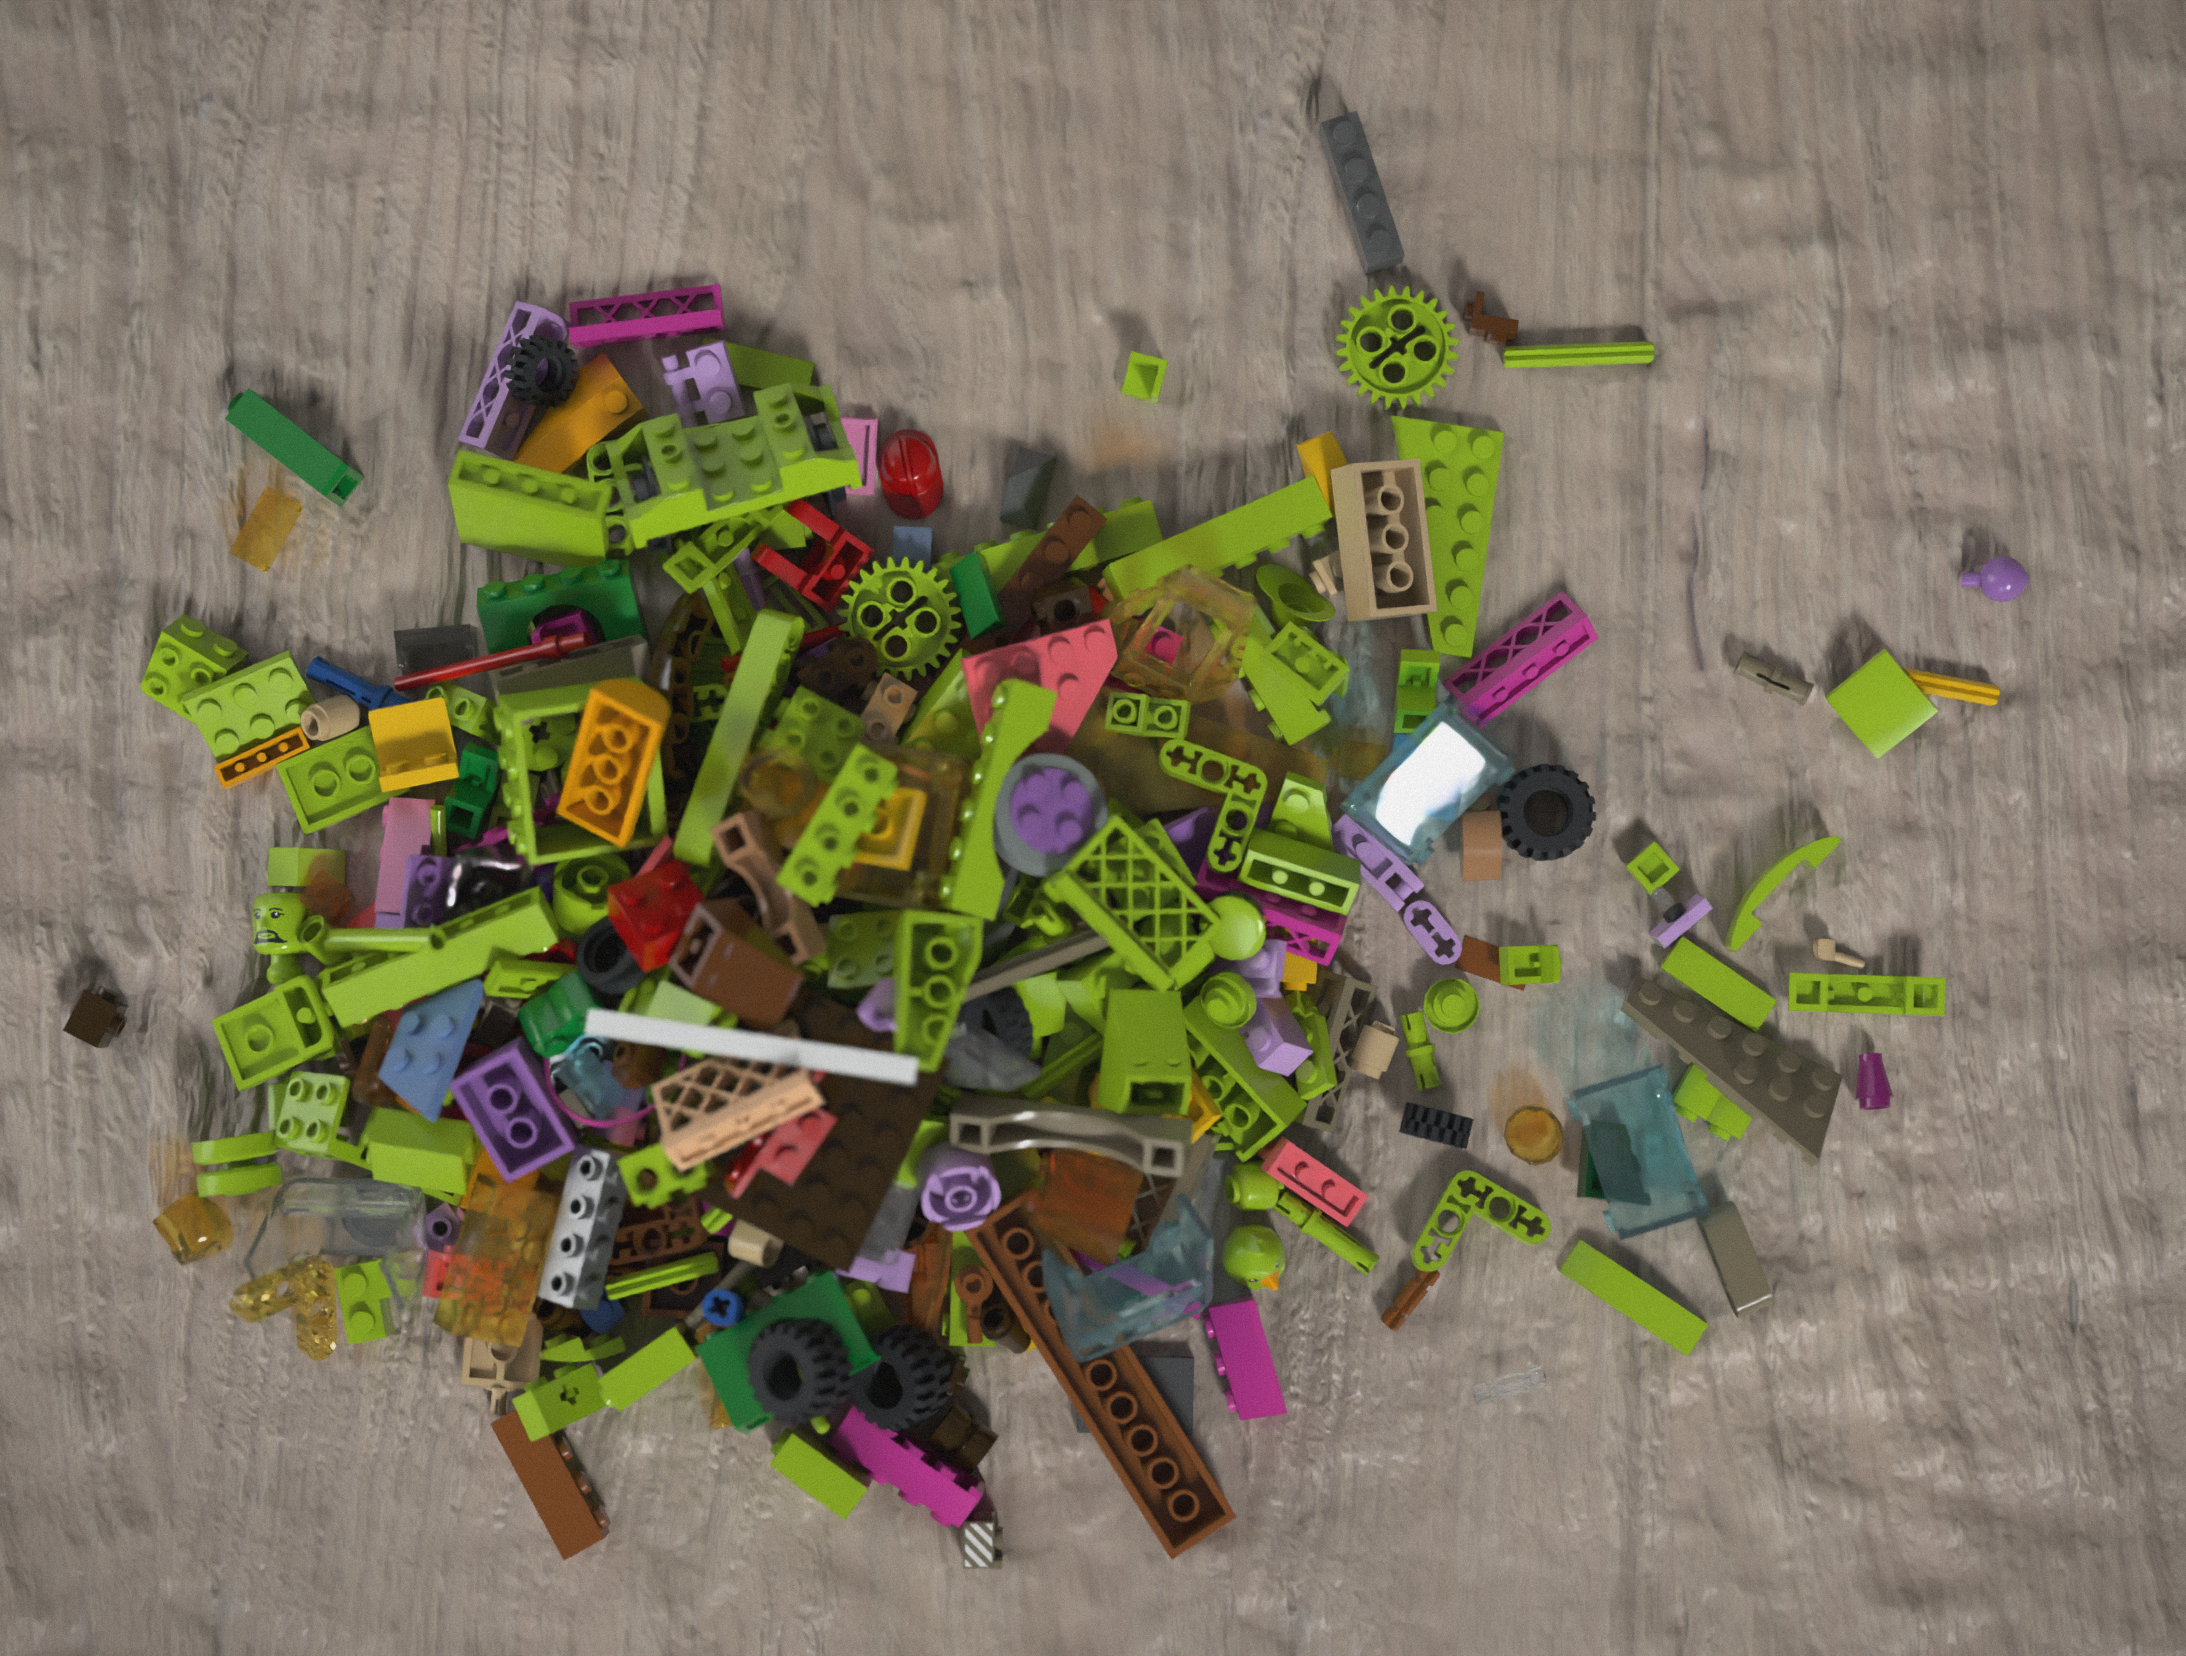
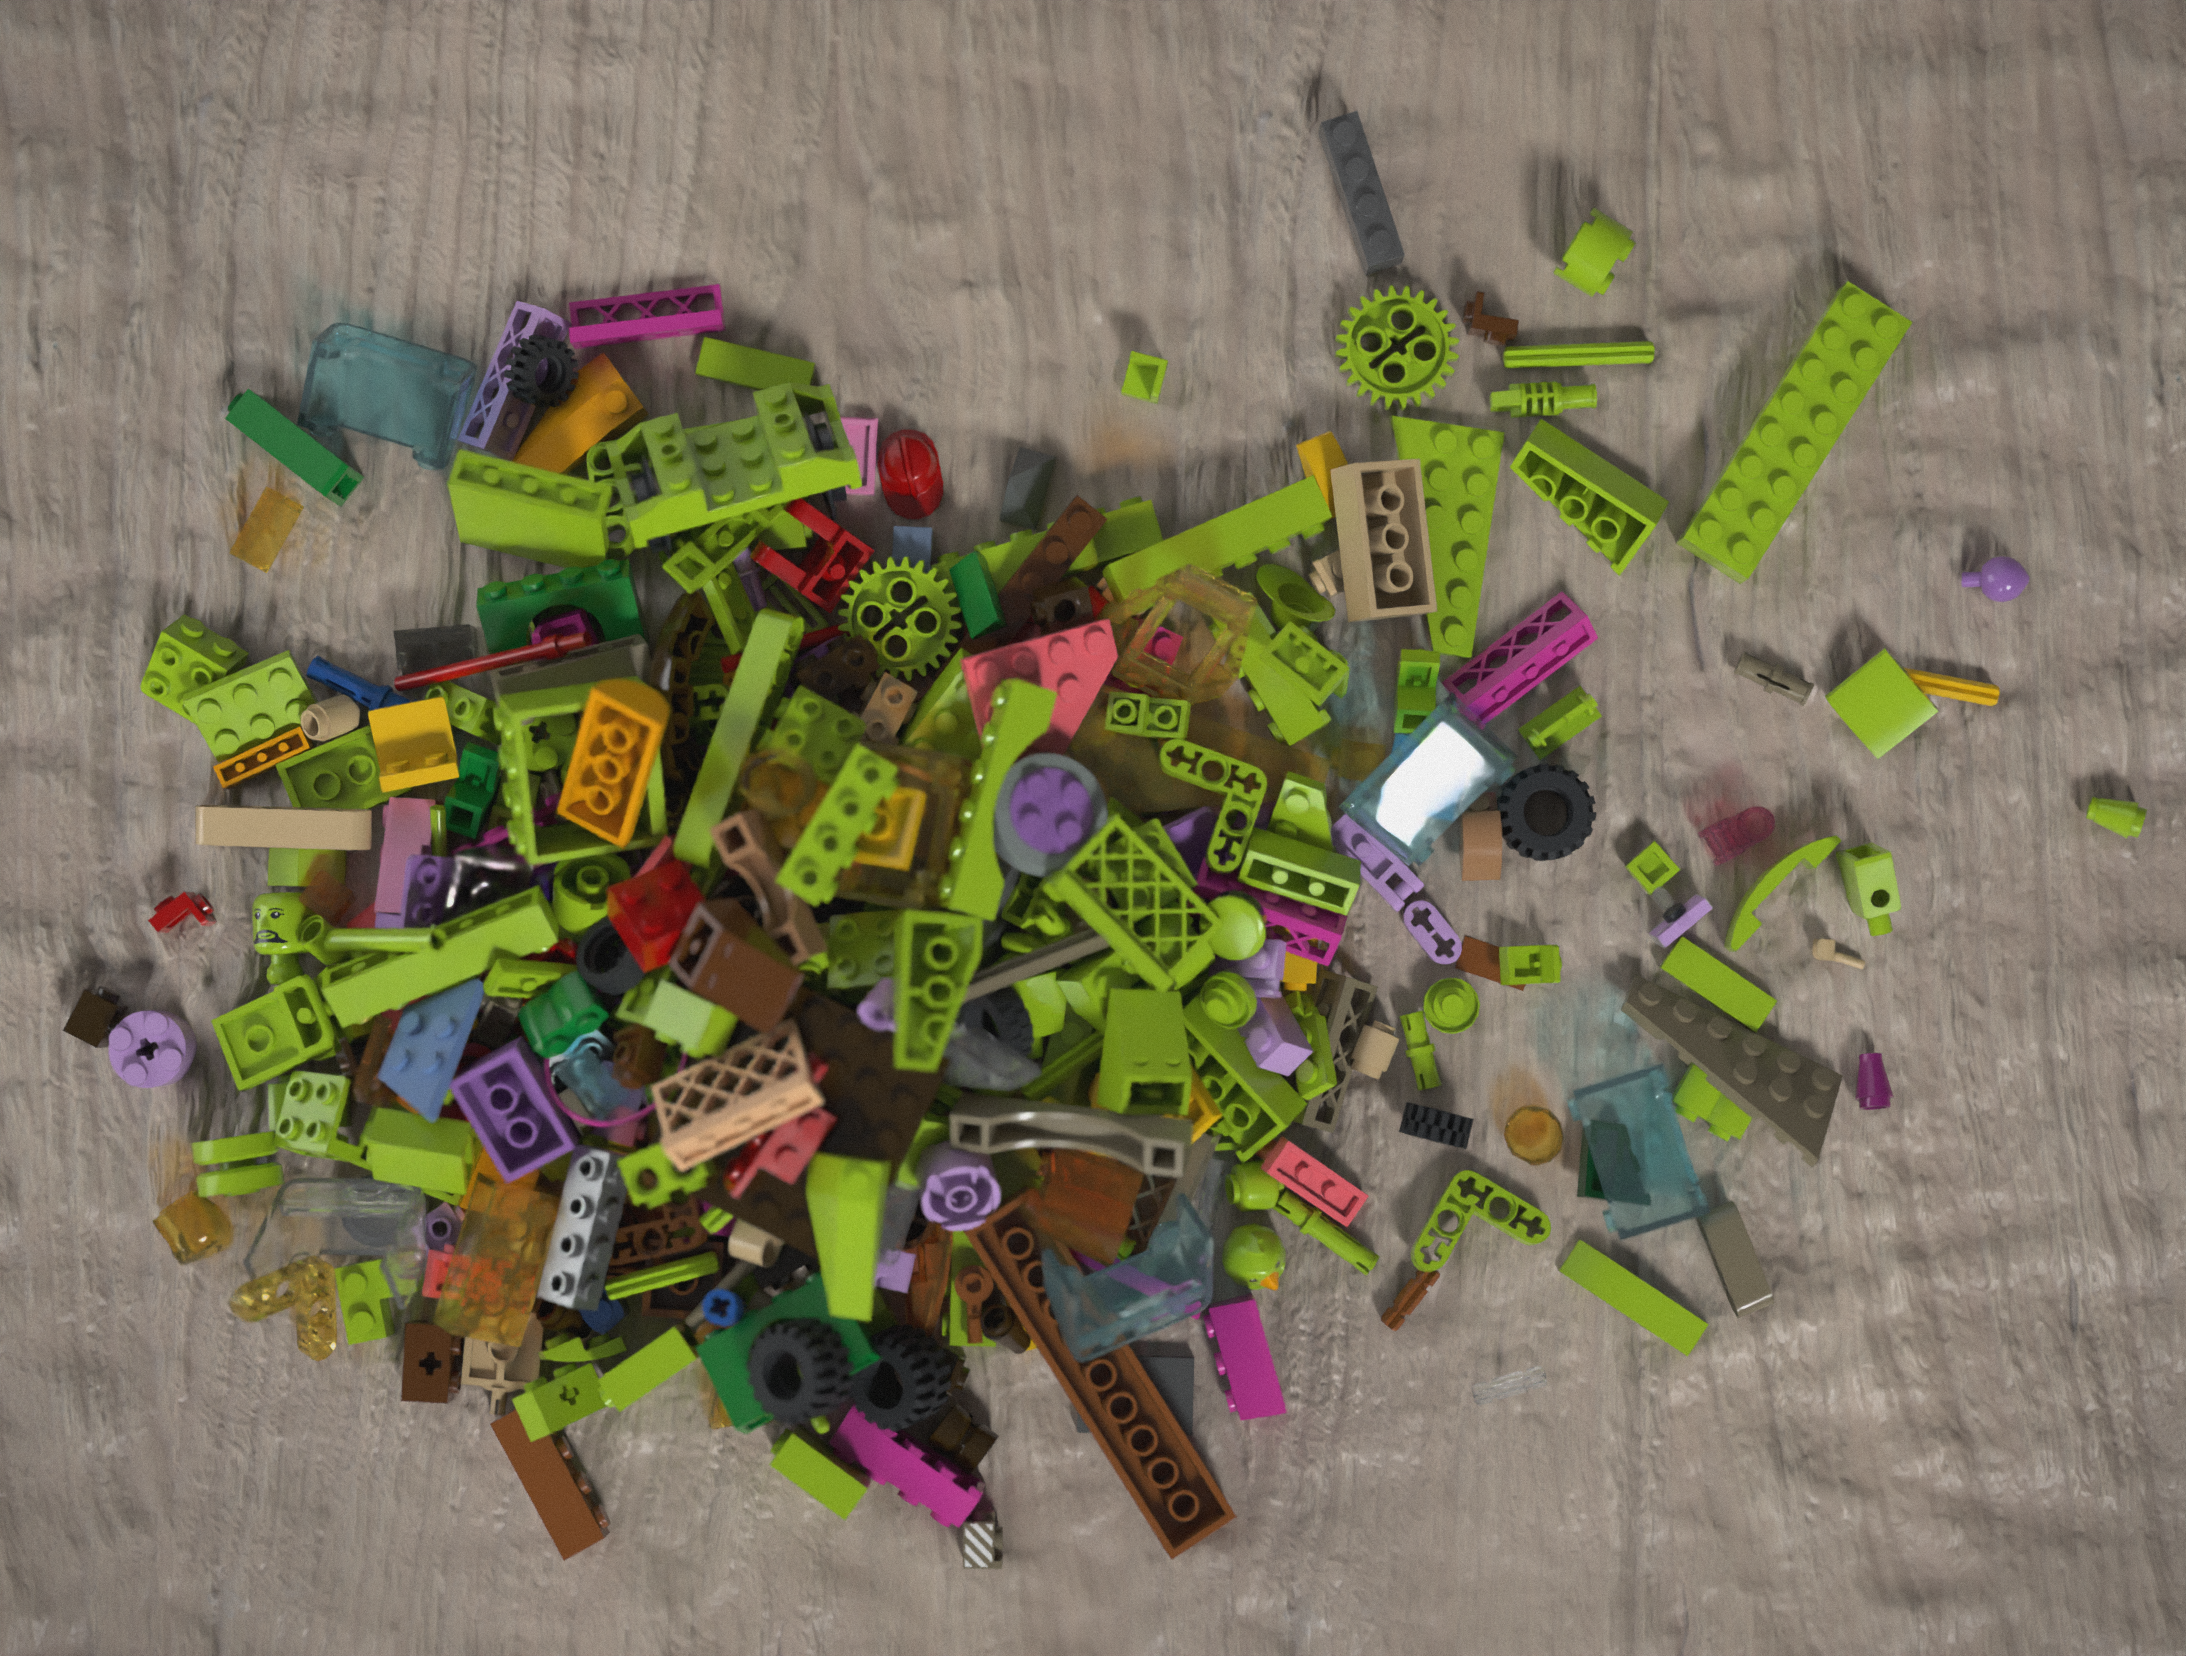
(134, 1036): none -> lavender brick
(174, 910): none -> red bracket
(283, 827): none -> tan beam
(386, 391): none -> clear light blue windscreen
(418, 1378): none -> reddish brown brick
(715, 382): lavender plate -> none
(752, 1046): white sticker -> none
(847, 1220): none -> lime wedge
(1021, 942): none -> lime arm
(1542, 399): none -> lime hinge
(1560, 722): none -> lime hinge
(1590, 493): none -> lime wedge
(1594, 253): none -> lime brick
(1735, 834): none -> clear pink piece
(1794, 432): none -> lime brick
(1866, 994): lime slope -> none
(1869, 871): none -> lime torso
(2117, 815): none -> lime cone

